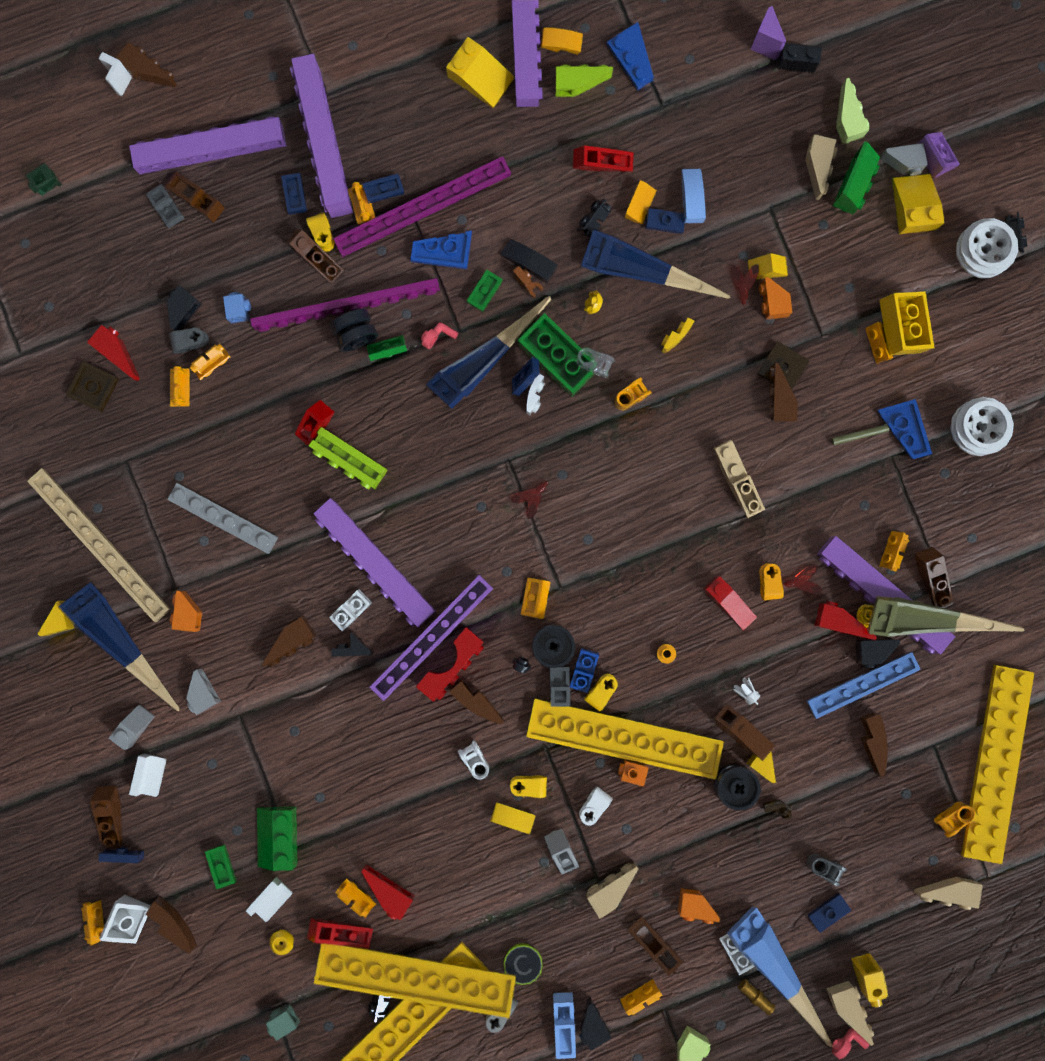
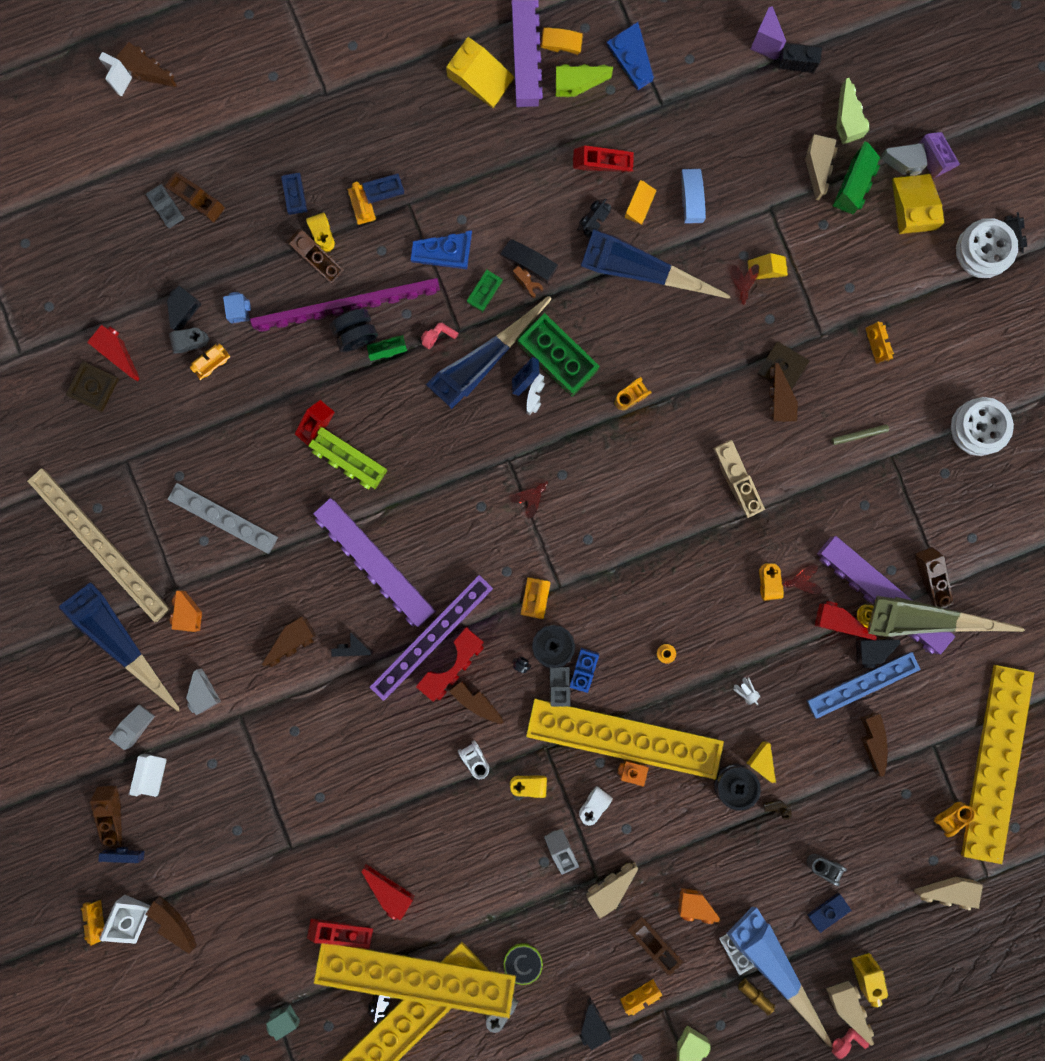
(43, 179): clear green brick -> none
(55, 622): yellow slope -> none
(179, 387): light orange hinge -> none
(207, 145): medium lavender brick -> none
(220, 866): green plate -> none
(270, 900): white panel -> none
(277, 838): green slope -> none
(281, 936): yellow plate -> none
(321, 136): medium lavender brick -> none
(350, 610): white slope -> none
(362, 902): light orange hinge -> none
(422, 206): magenta plate -> none
(513, 818): yellow slope -> none
(564, 1025): light blue slope -> none
(593, 303): yellow plate -> none
(596, 362): clear piece -> none
(599, 694): yellow piece -> none
(665, 221): dark blue plate -> none
(671, 341): yellow slope -> none
(730, 602): slope -> none
(743, 732): reddish brown slope -> none
(776, 300): orange slope -> none
(896, 542): light orange hinge -> none
(906, 323): yellow brick -> none
(907, 426): blue wing -> none

